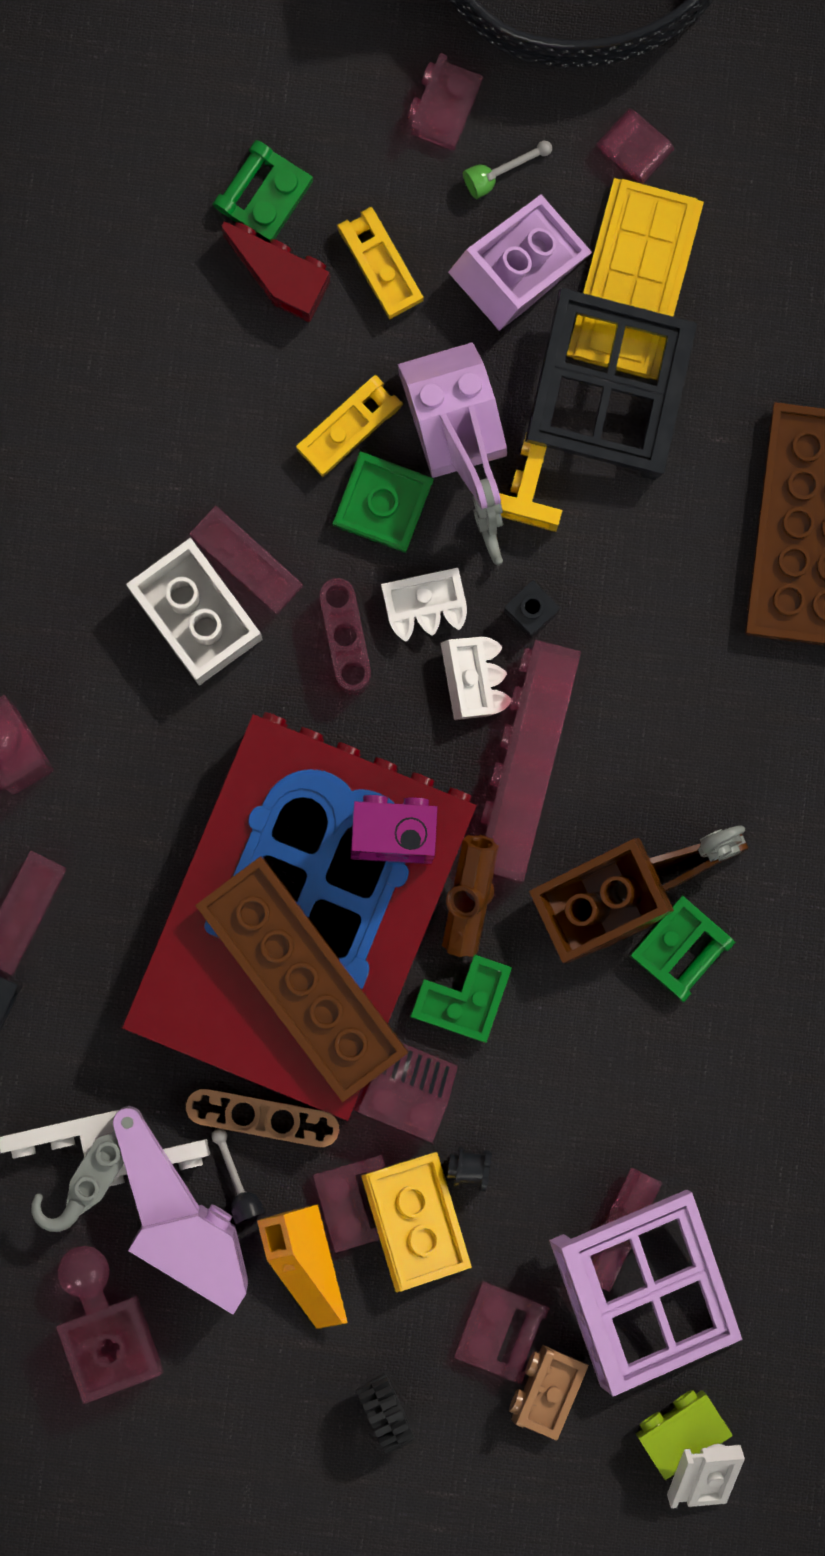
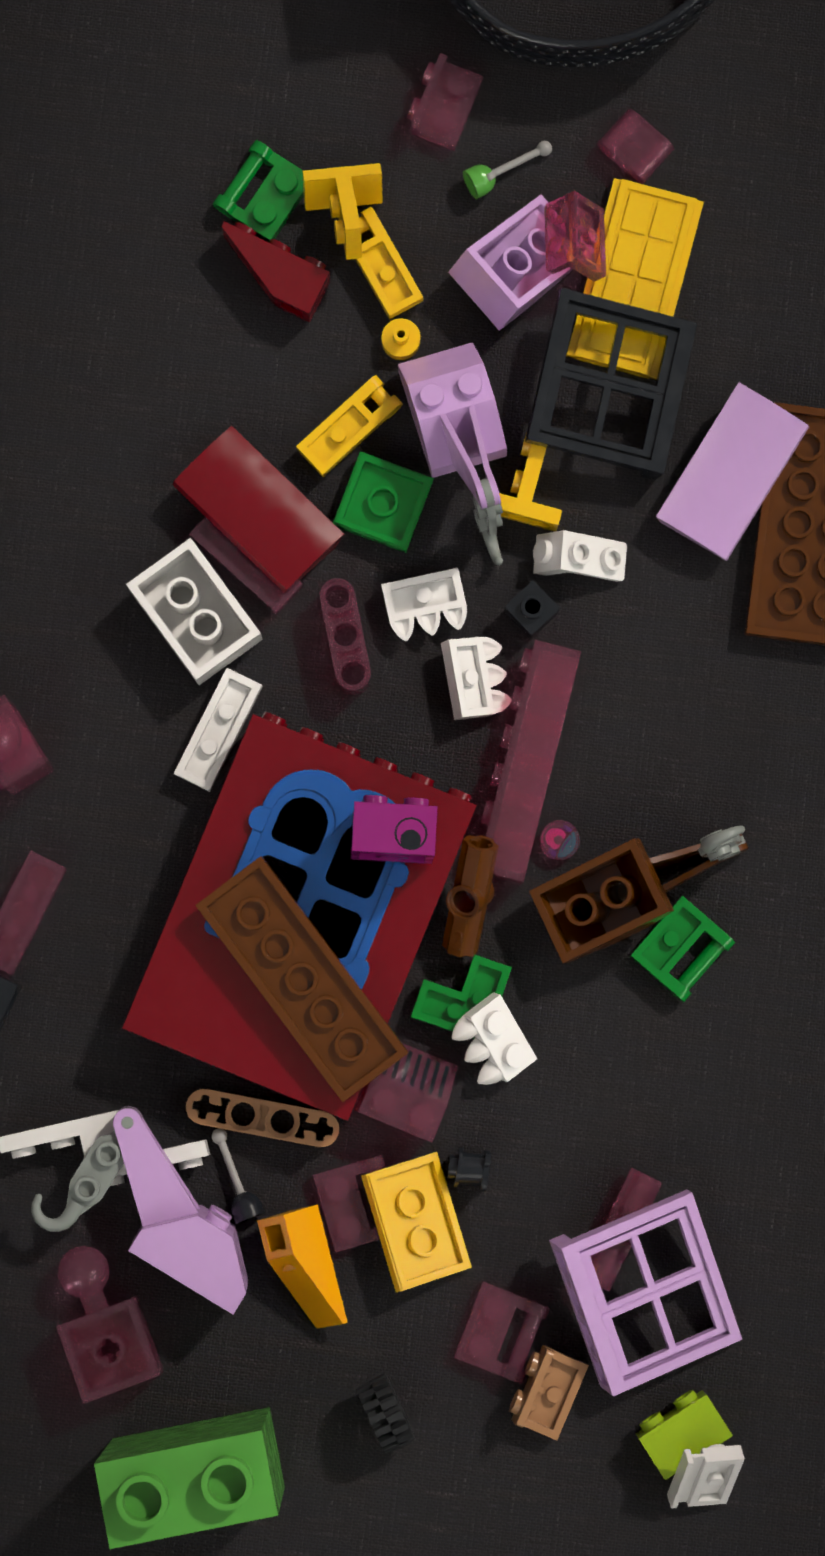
(190, 1478): none -> bright green brick
(218, 729): none -> white plate
(258, 509): none -> dark red slope
(341, 192): none -> yellow bracket
(398, 347): none -> yellow tile
(495, 1039): none -> white plate
(559, 840): none -> clear pink tile
(575, 236): none -> clear pink bracket
(579, 554): none -> white bracket
(732, 471): none -> lavender slope

